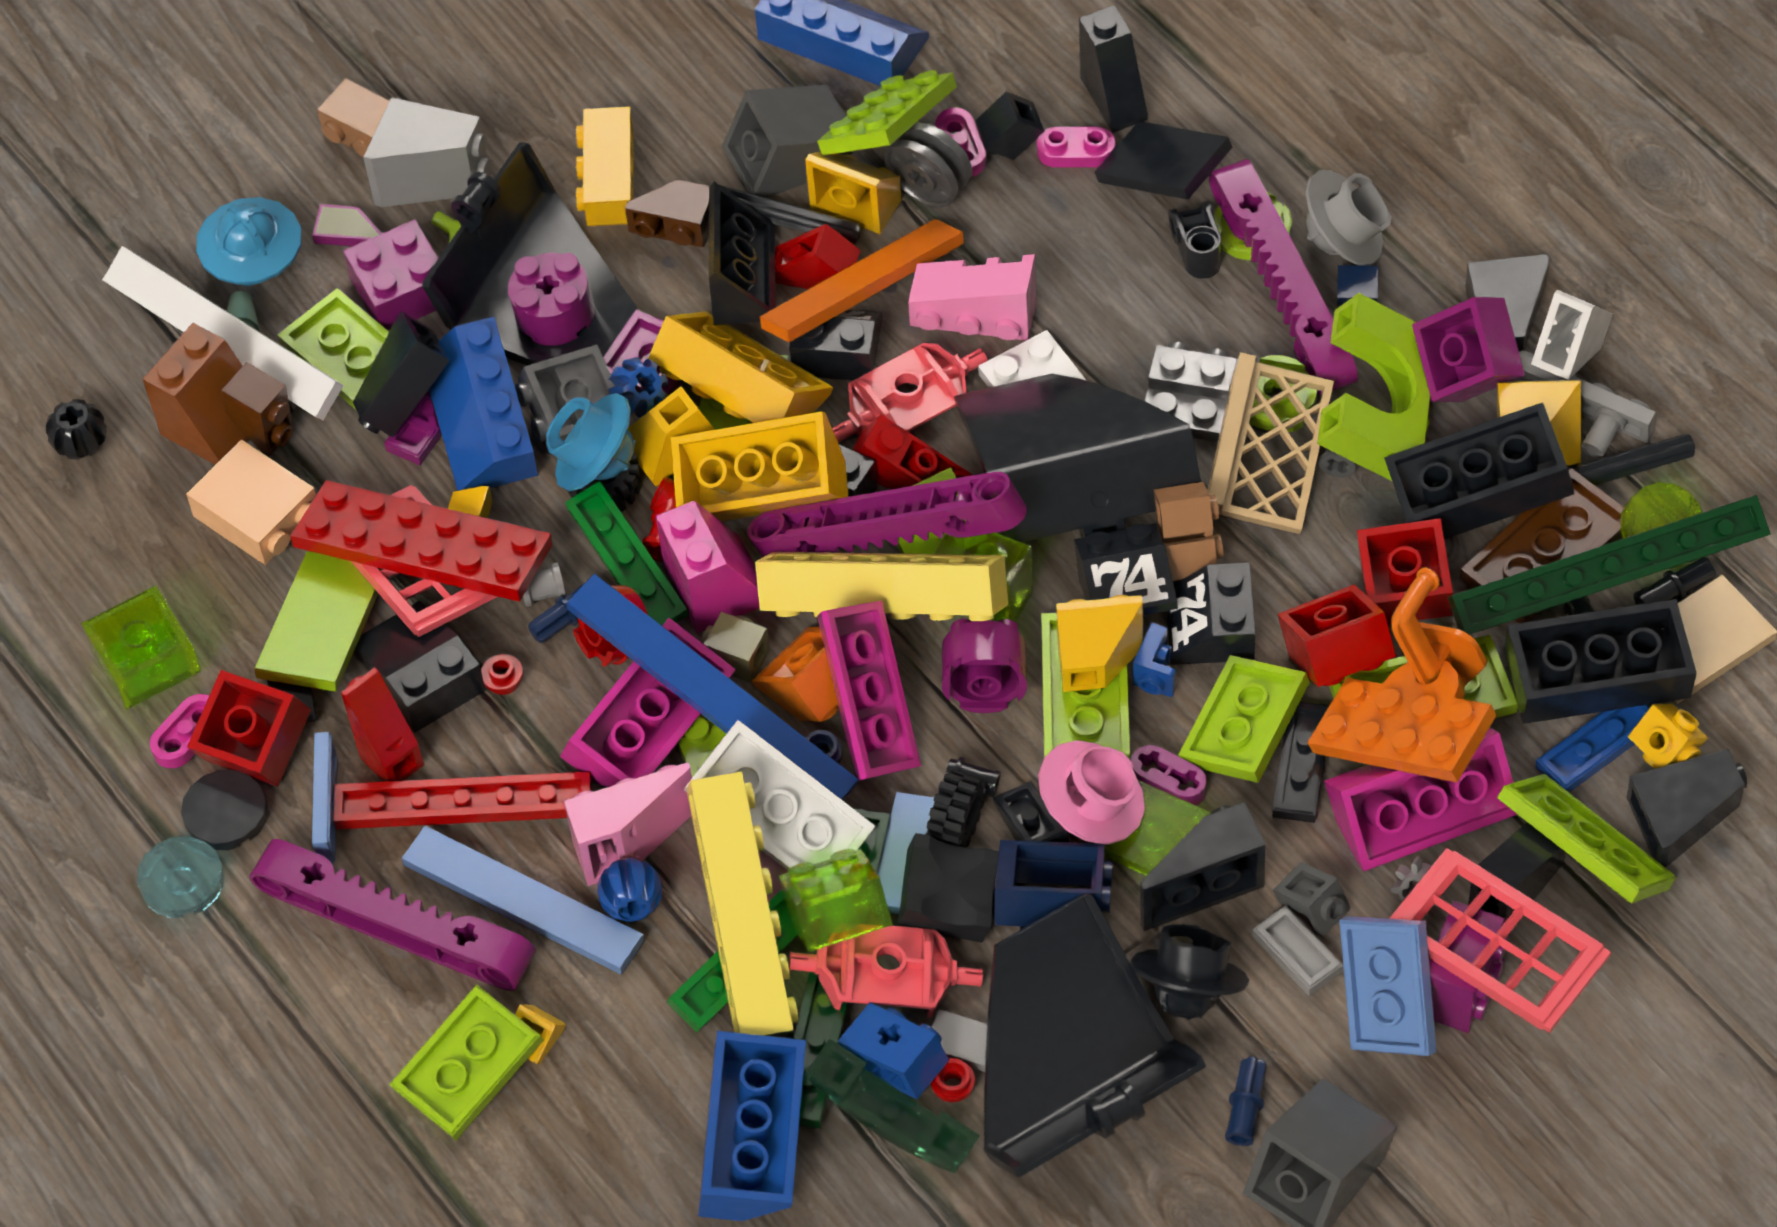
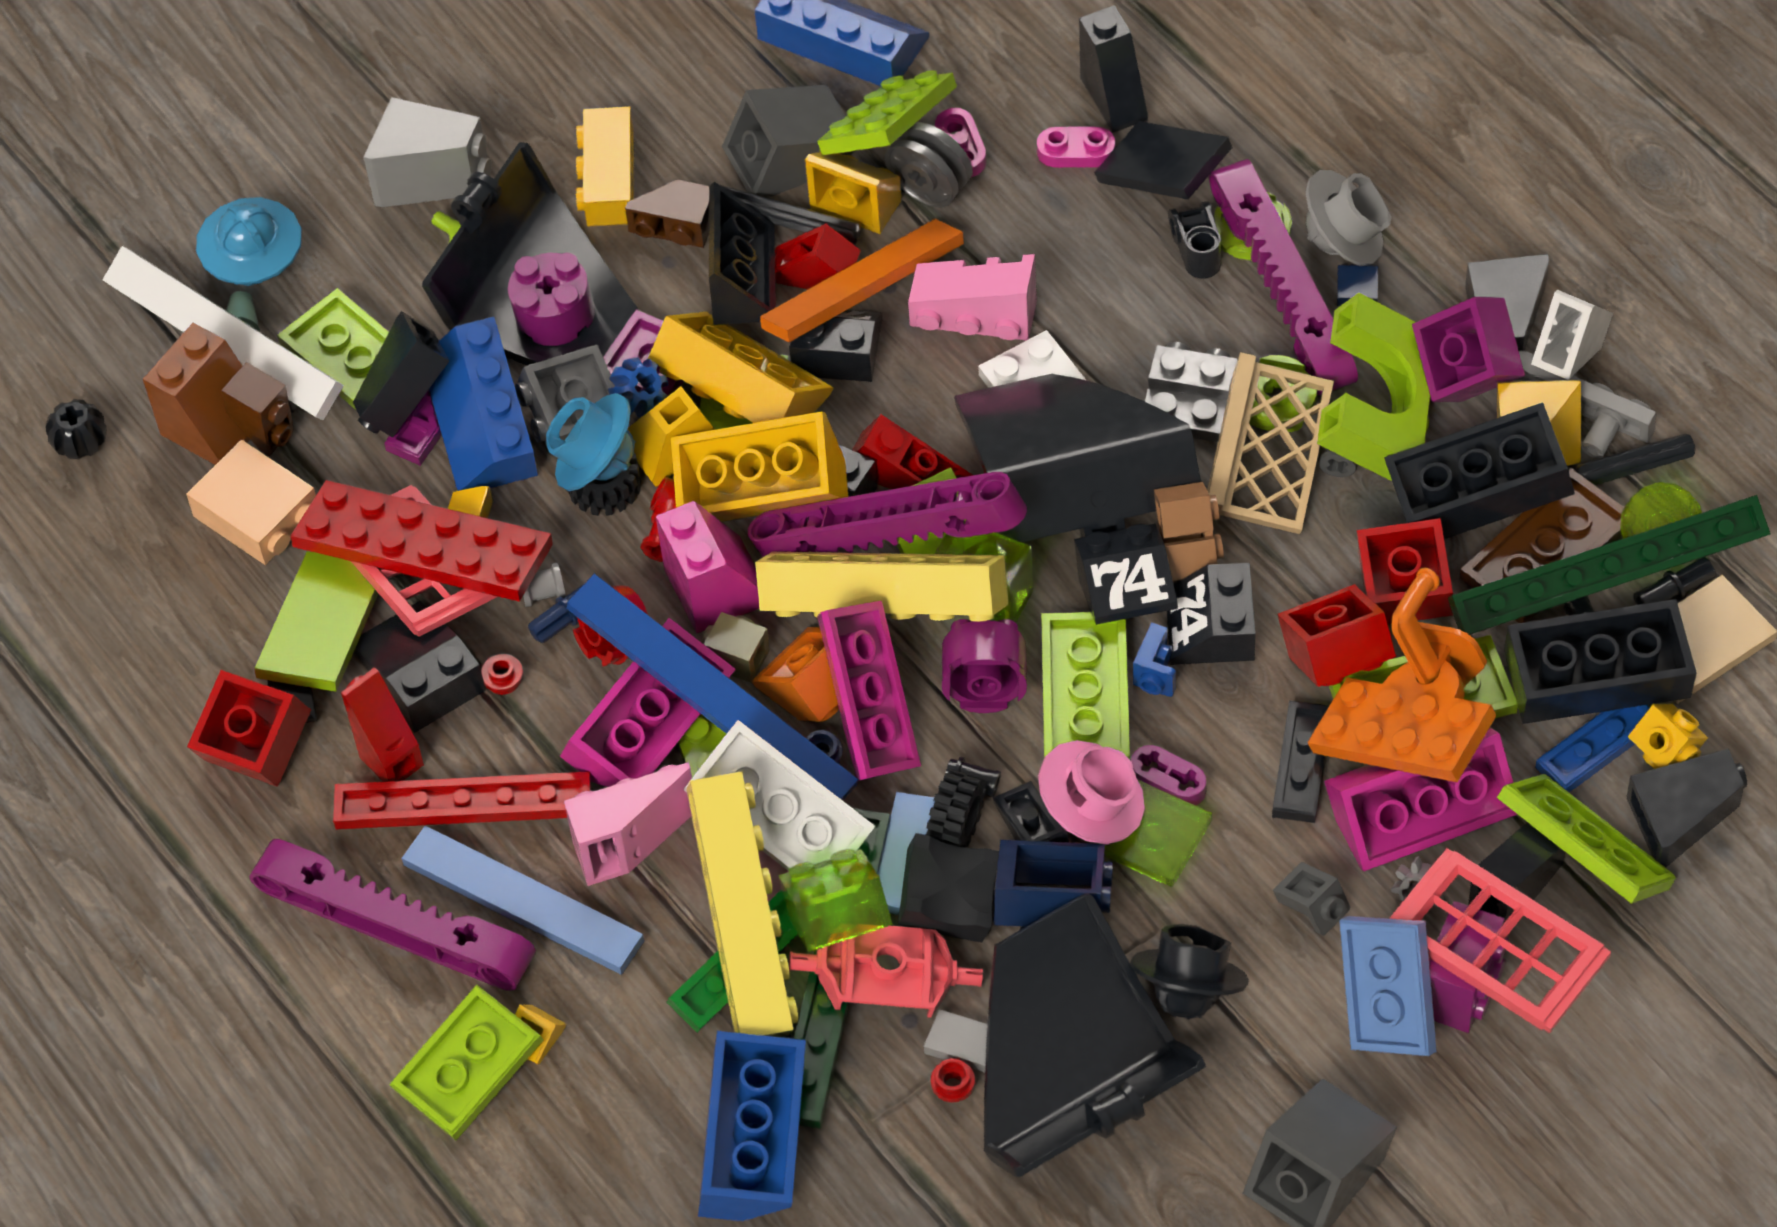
(141, 647): clear neon green brick -> none
(177, 732): dark pink plate -> none
(180, 876): clear light blue tile -> none
(224, 809): black tile -> none
(323, 795): medium blue tile -> none
(342, 226): tile -> none
(352, 115): piece -> none
(391, 273): brick -> none
(624, 553): green plate -> none
(629, 890): blue piece -> none
(888, 1111): clear green slope -> none
(896, 1049): blue brick -> none
(928, 367): coral plate -> none
(1009, 125): black brick -> none
(1097, 639): yellow slope -> none
(1207, 867): black slope -> none
(1244, 718): lime plate -> none
(1246, 1101): dark blue axle -> none
(1297, 950): light grey tile -> none

